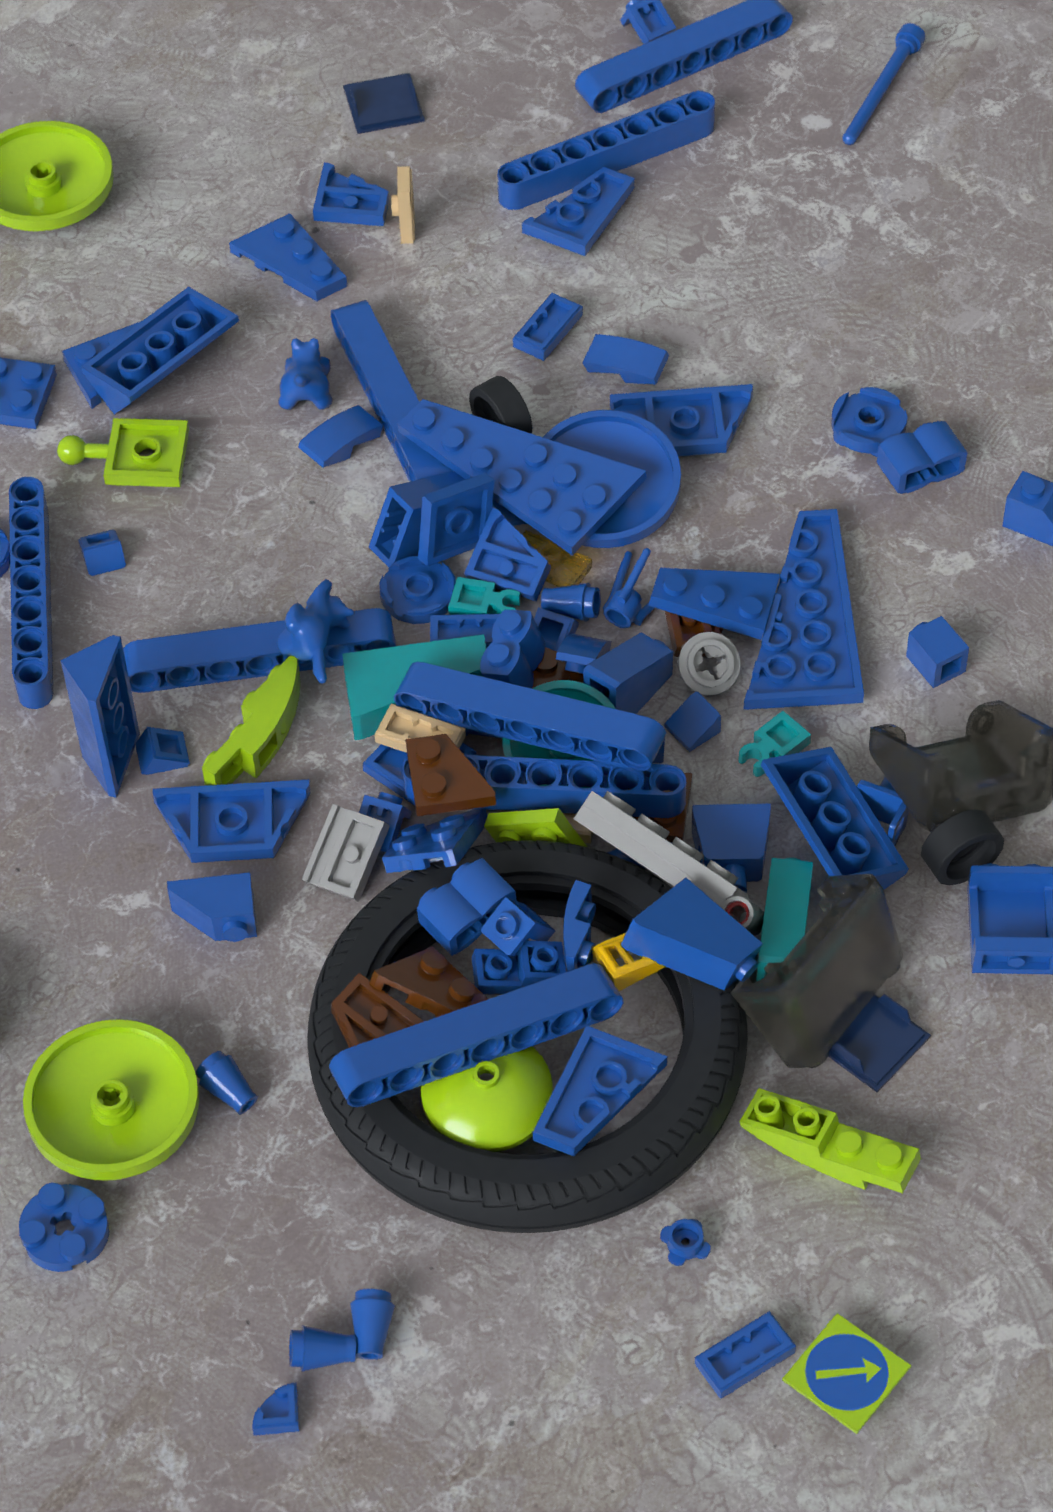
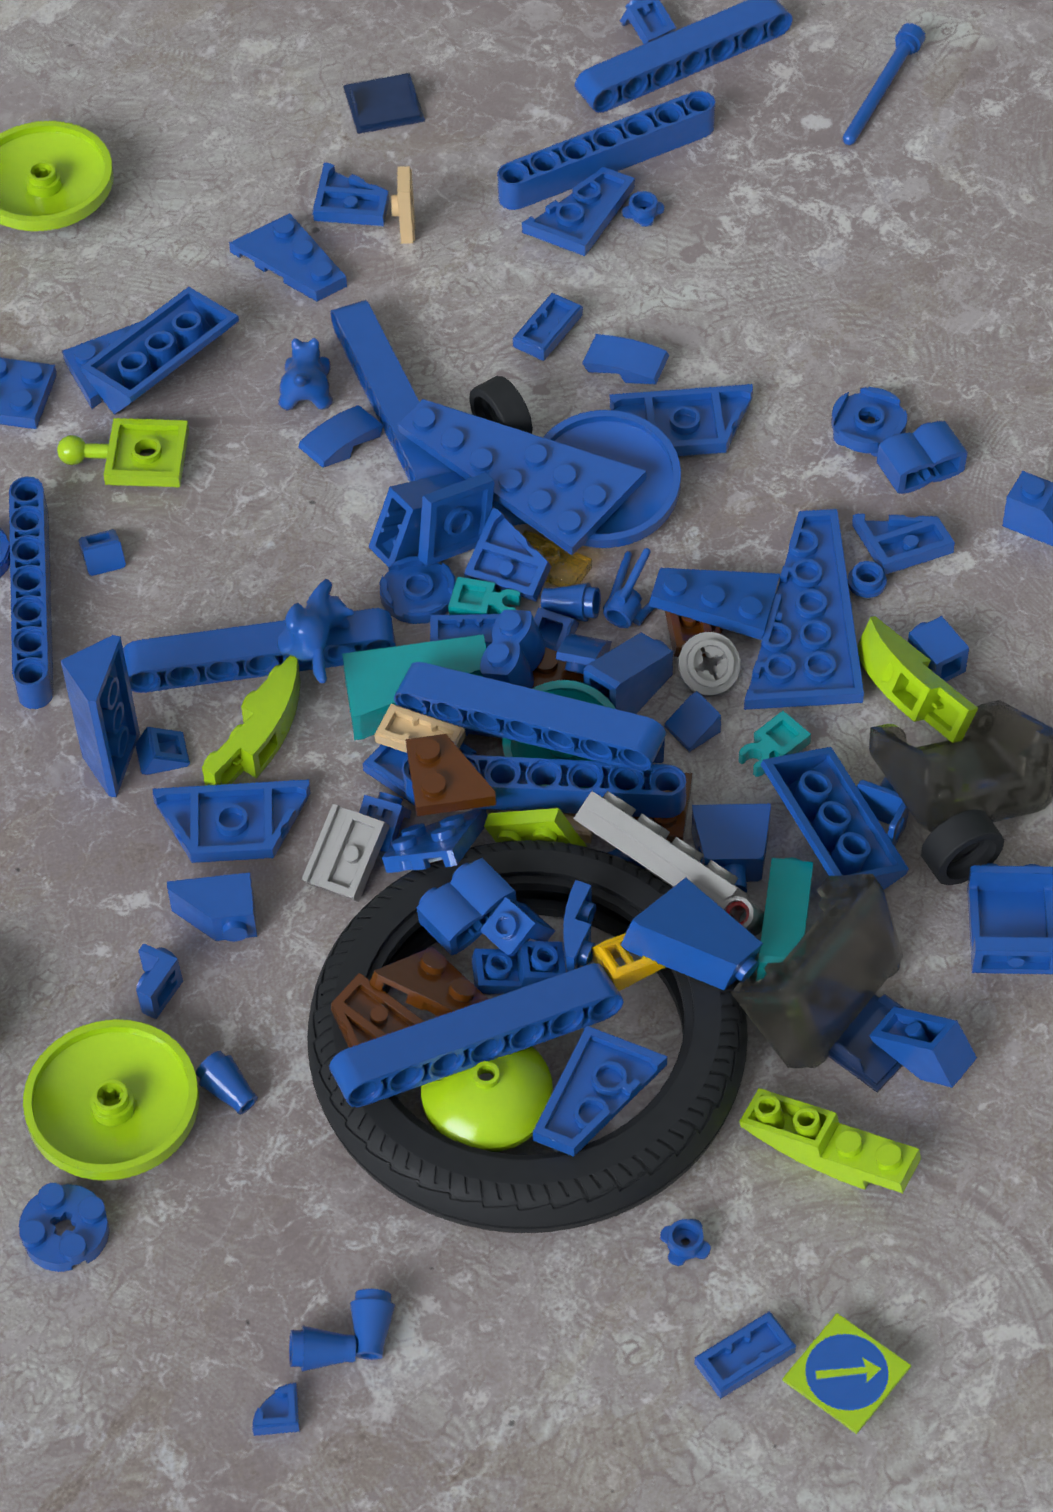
(159, 981): none -> blue bracket
(643, 208): none -> blue plate
(867, 579): none -> blue plate
(903, 540): none -> blue wing
(909, 683): none -> lime slope
(925, 1045): none -> blue slope

